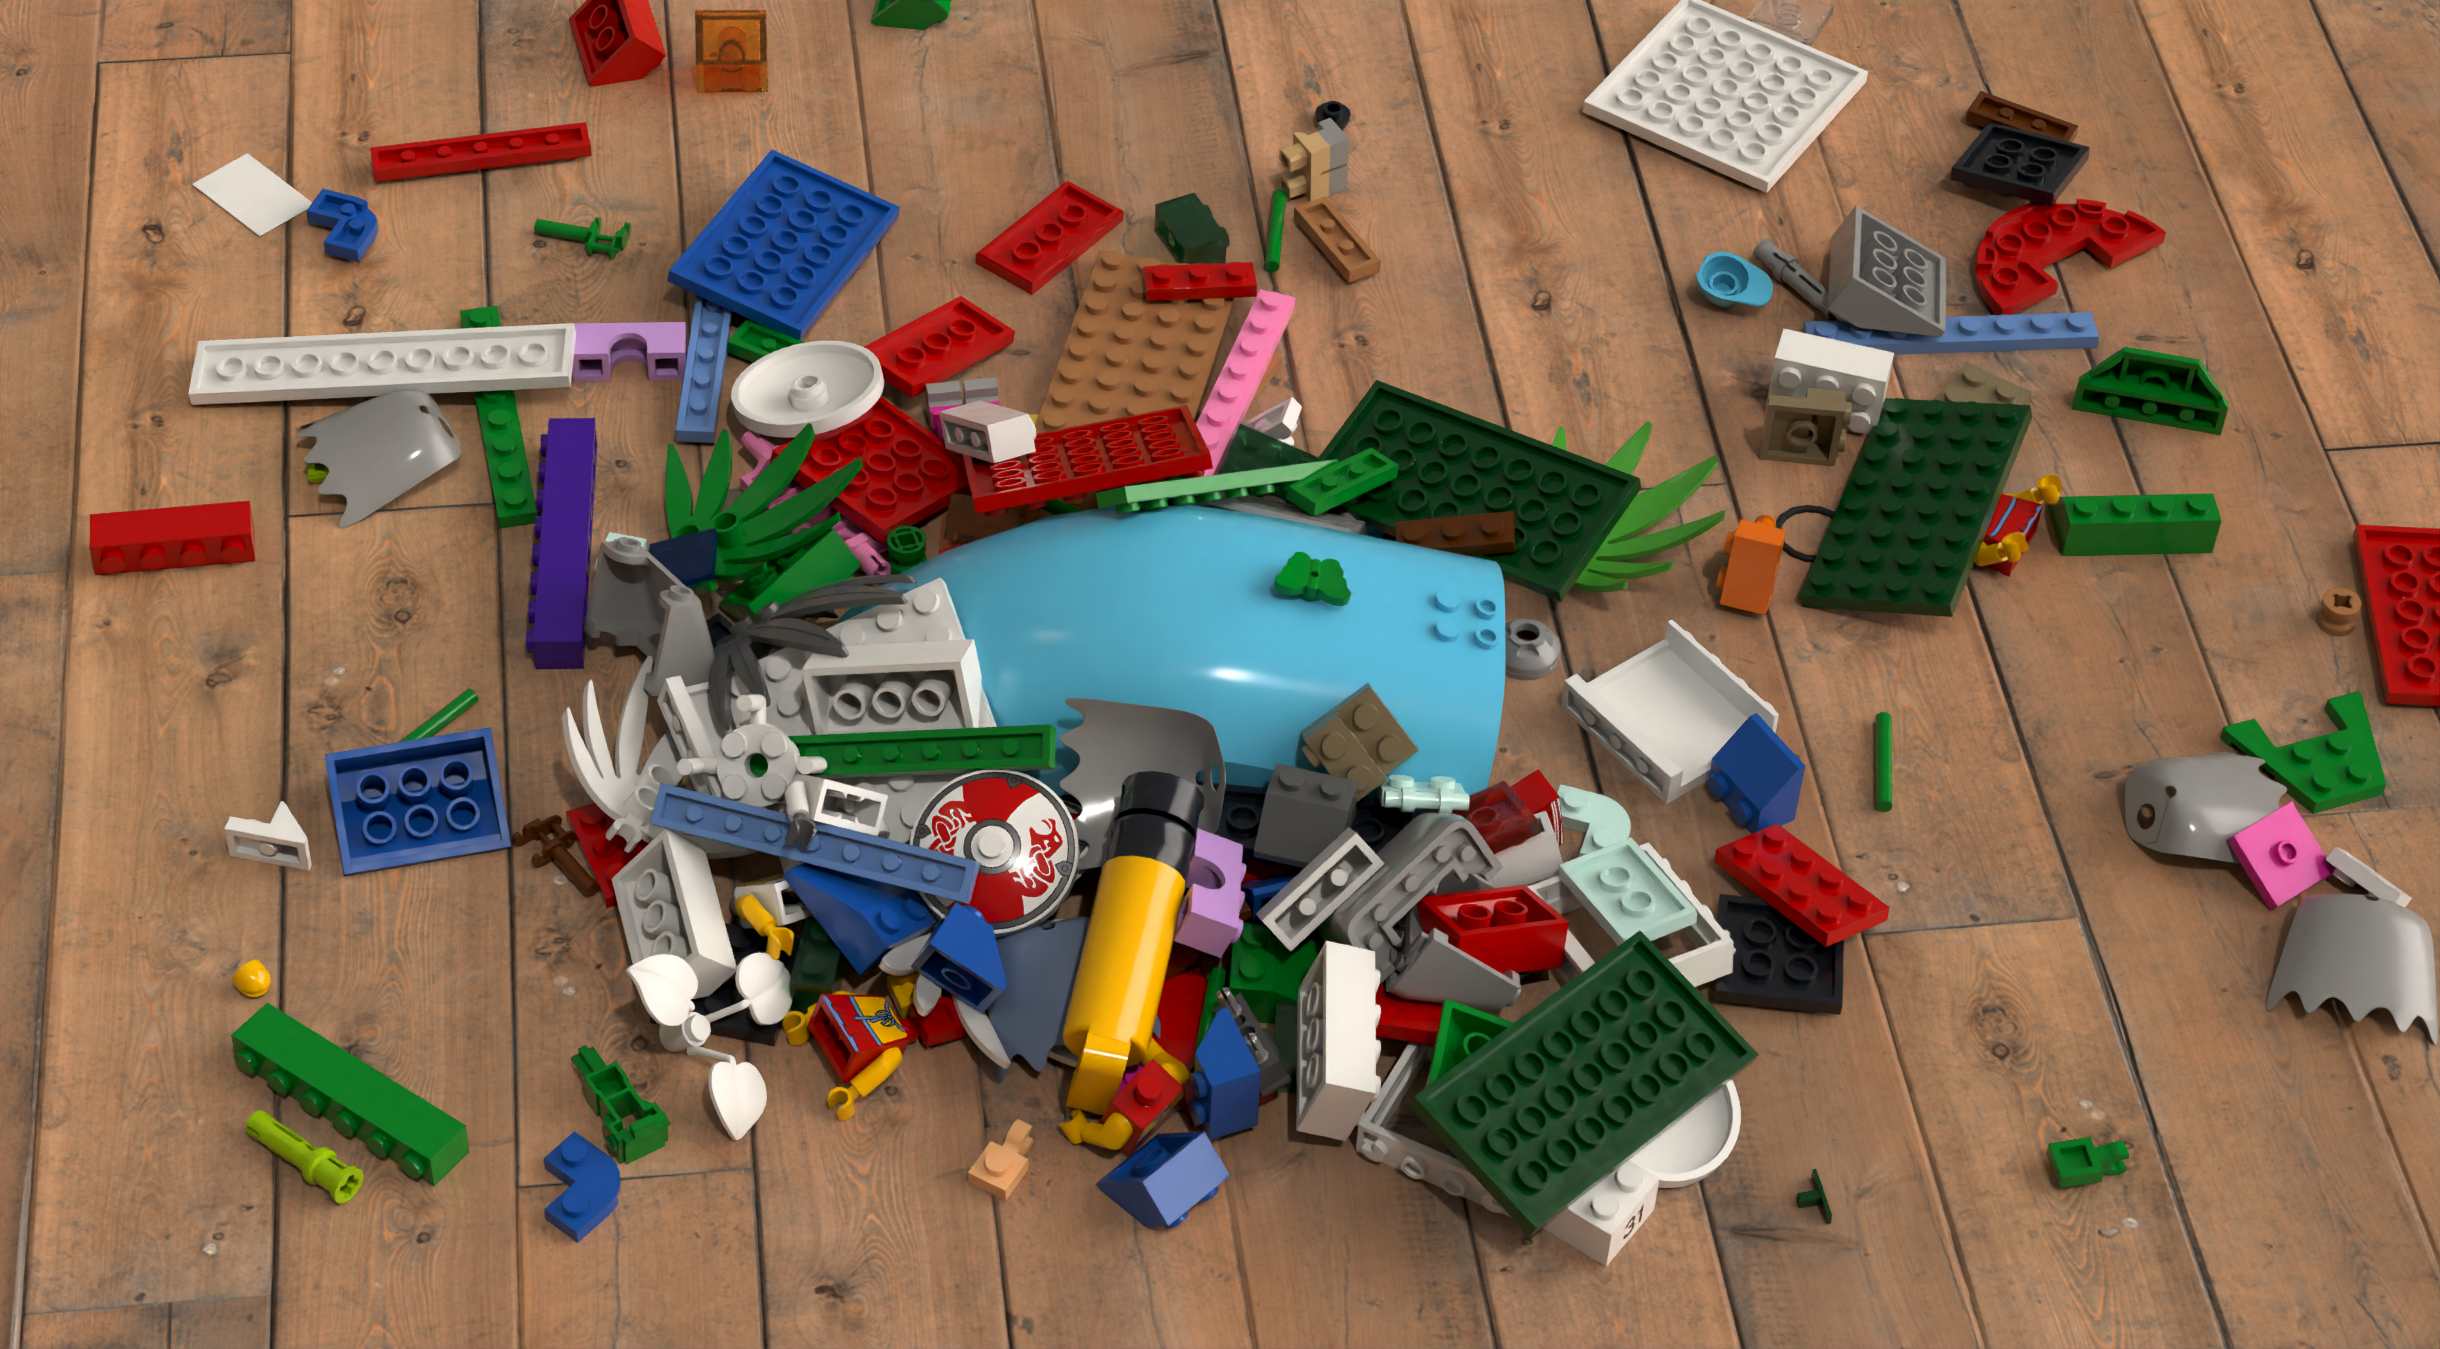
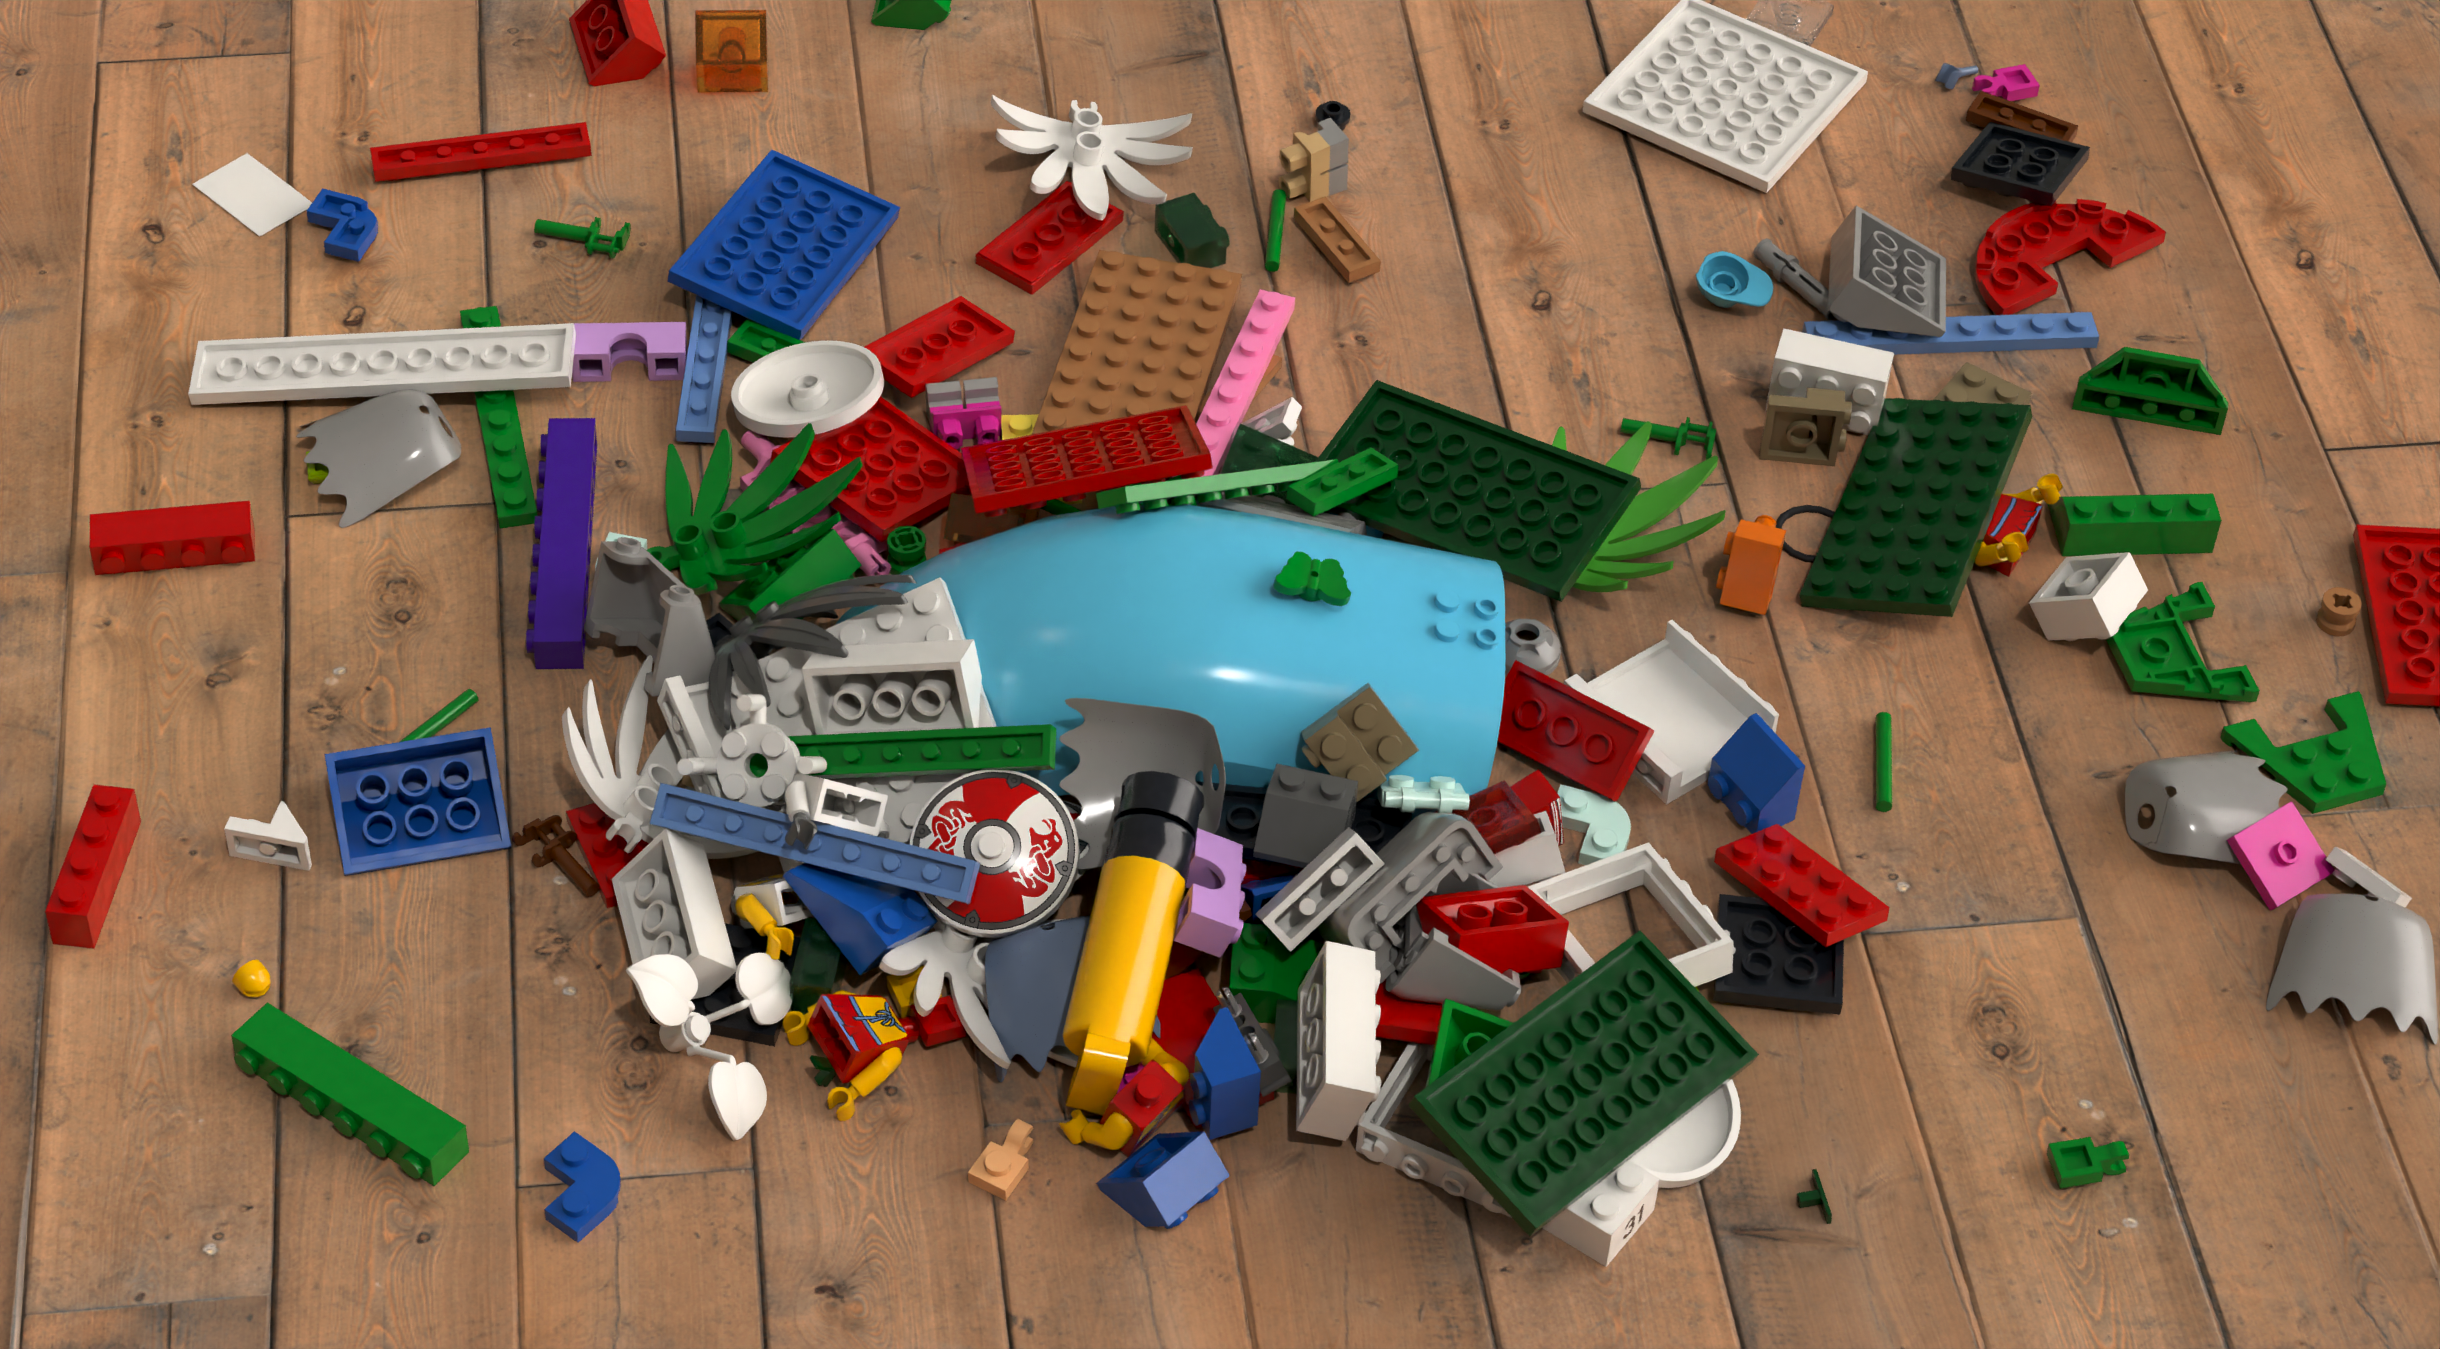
(93, 866): none -> red brick
(317, 1164): lime pin -> none
(614, 1099): green piece -> none
(689, 557): clear blue piece -> none
(826, 1071): none -> dark green piece
(964, 958): blue slope -> none
(988, 431): white brick -> none
(1090, 149): none -> white plant
(1199, 281): red plate -> none
(1215, 982): green bar -> none
(1462, 534): reddish brown plate -> none
(1570, 731): none -> red plate
(1627, 892): light aqua plate -> none
(1675, 434): none -> green piece
(1950, 74): none -> sand blue hand
(2010, 83): none -> dark pink plate
(2088, 596): none -> white brick
(2162, 659): none -> green wing

